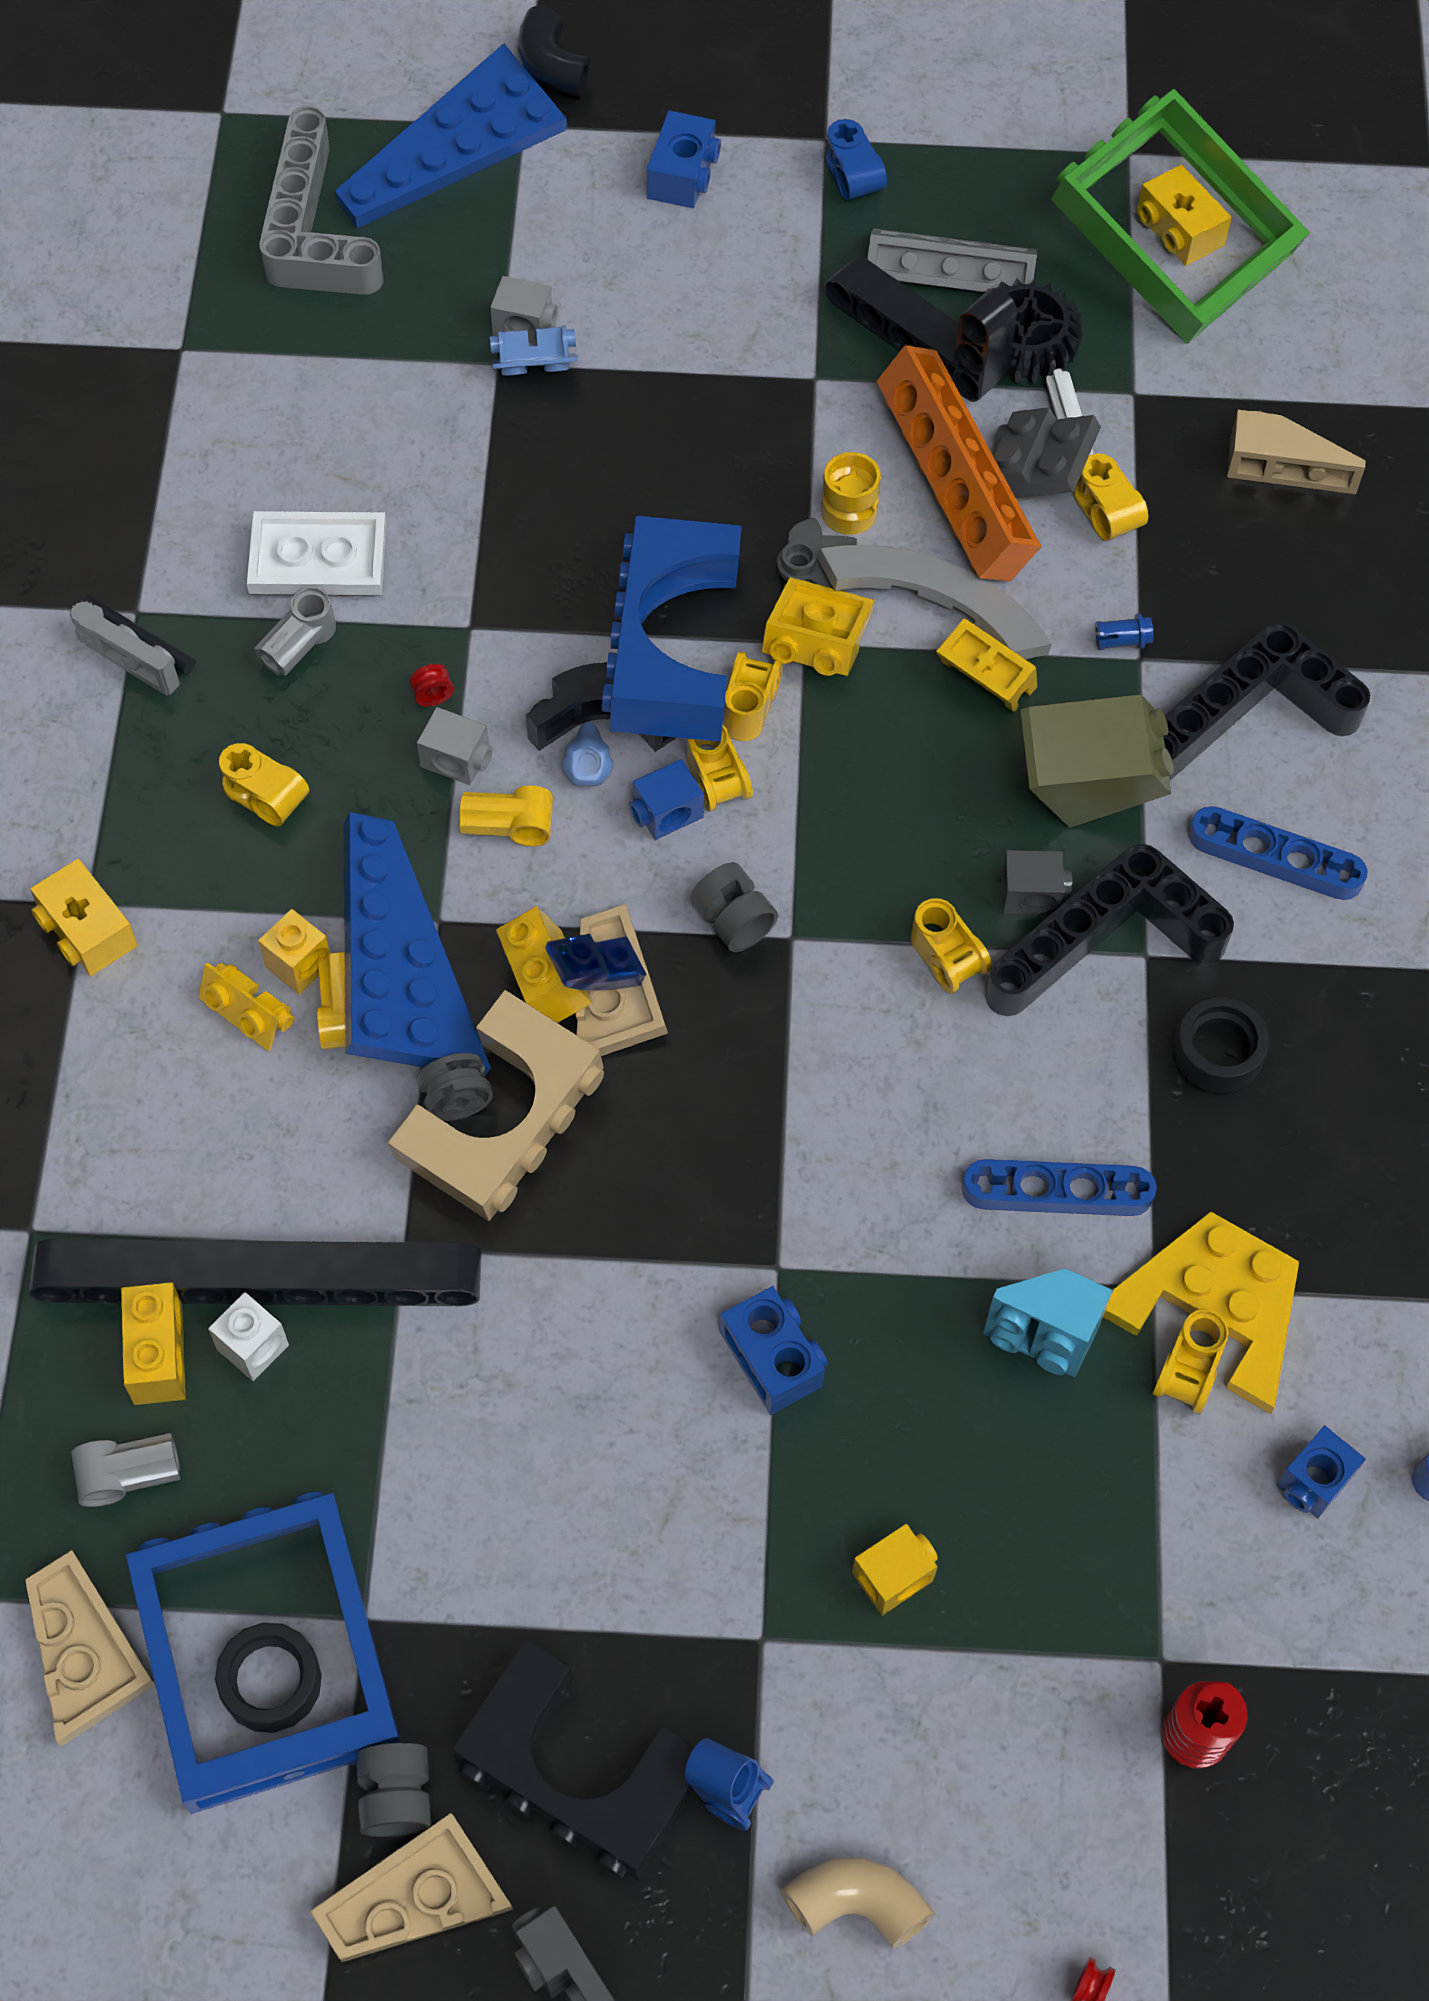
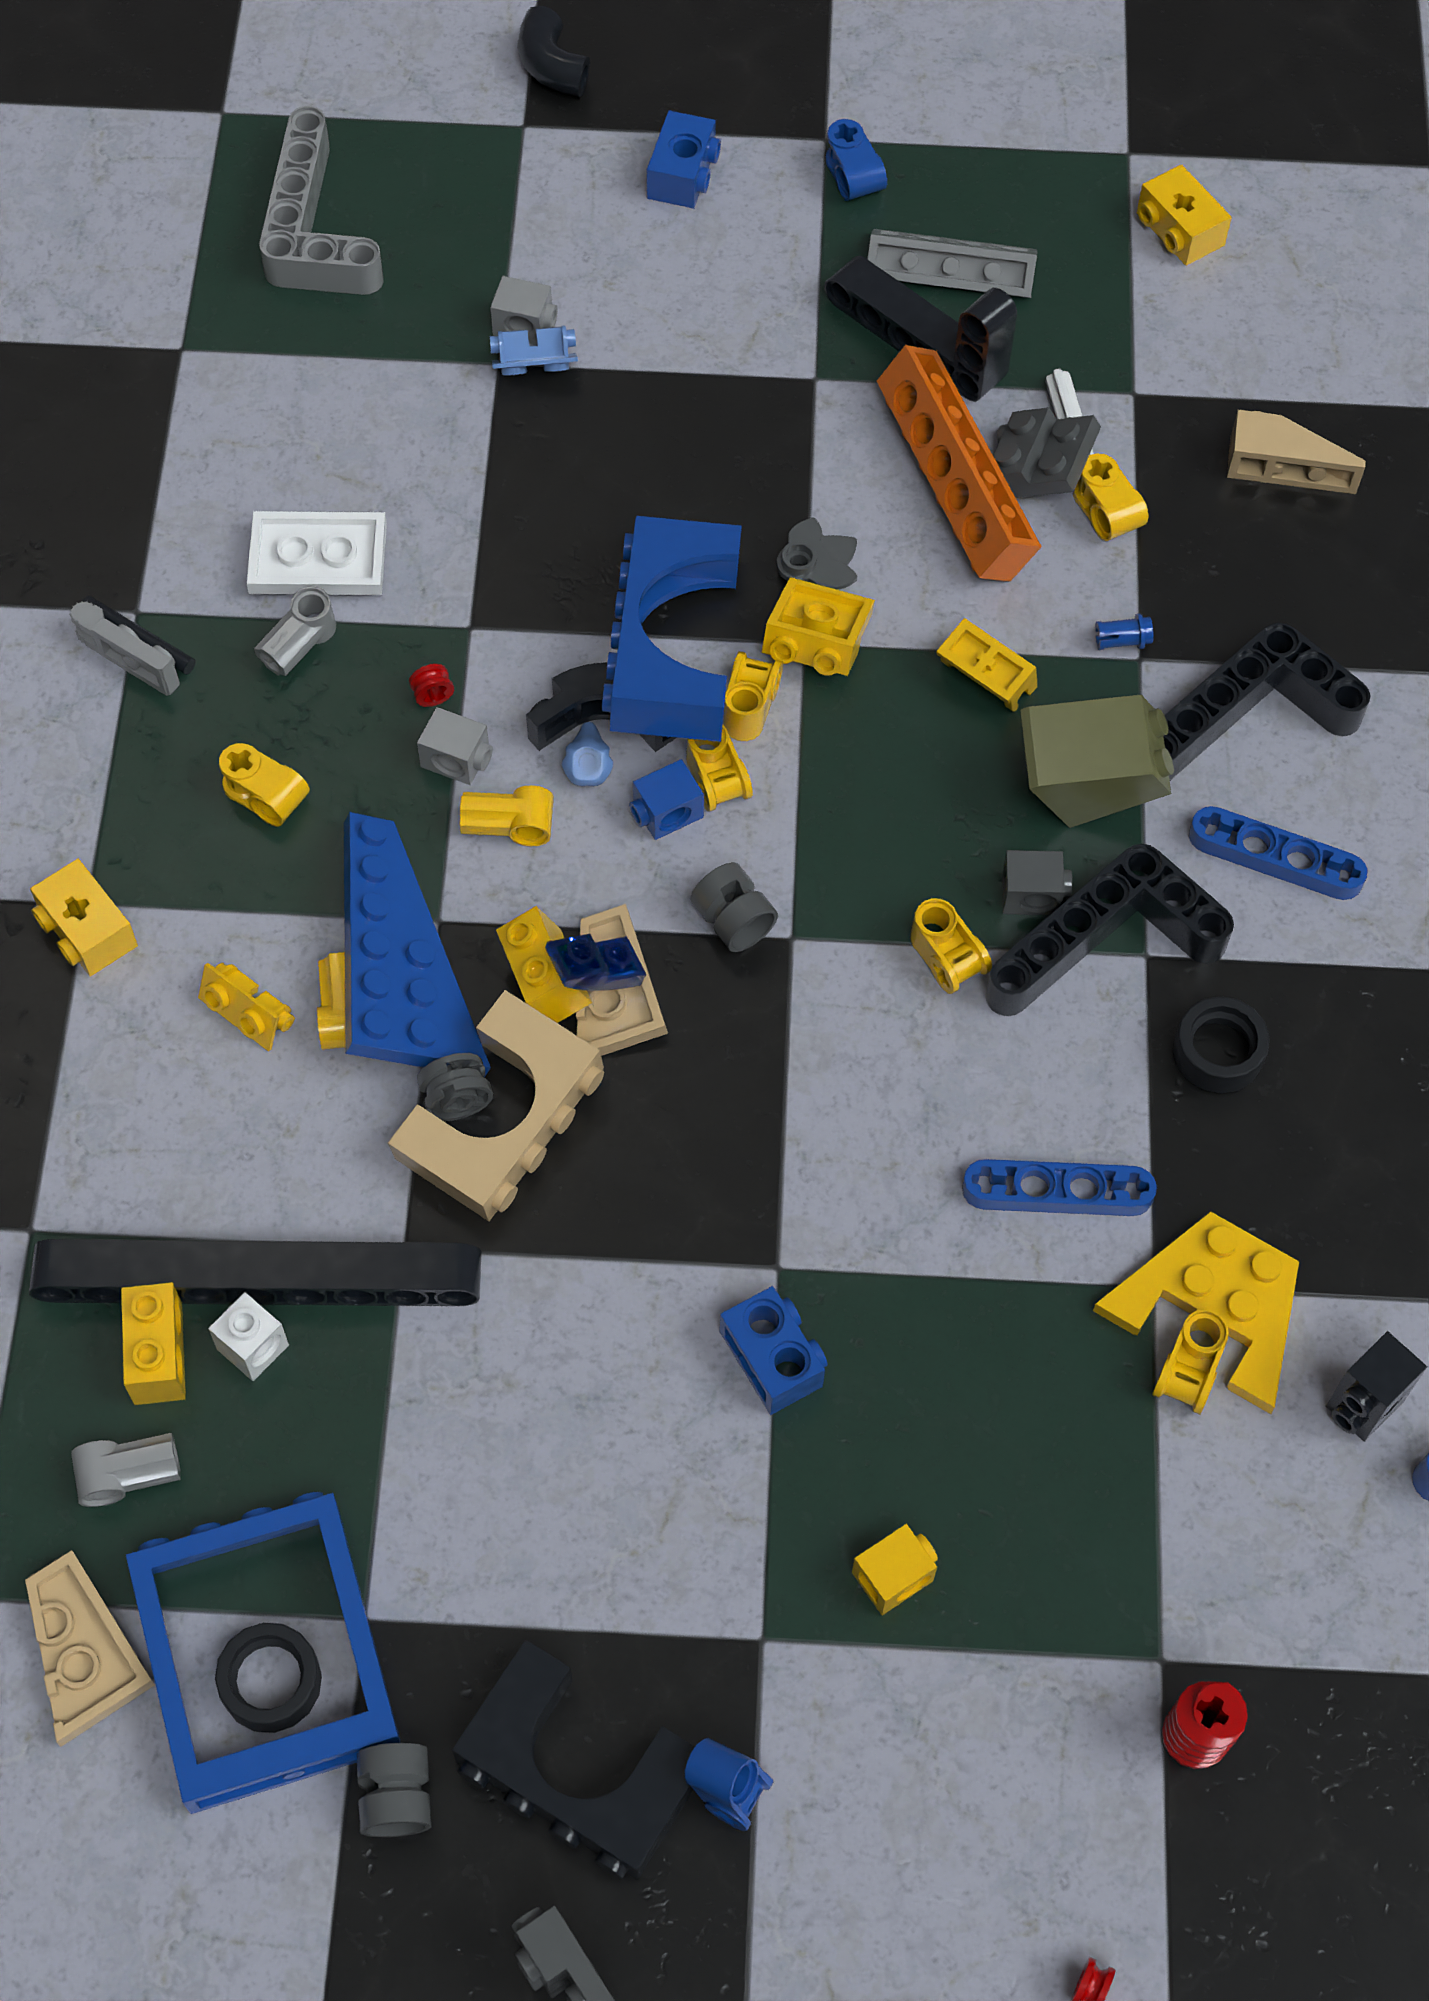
(293, 951): yellow brick -> none
(412, 1894): tan wing -> none
(469, 128): blue wing -> none
(850, 493): yellow wheel -> none
(862, 1889): tan cylinder -> none
(940, 582): light grey tile -> none
(1049, 1319): medium azure slope -> none
(1052, 330): black gear -> none
(1221, 170): bright green window -> none
(1332, 1456): blue brick -> none
(1375, 1387): none -> black brick

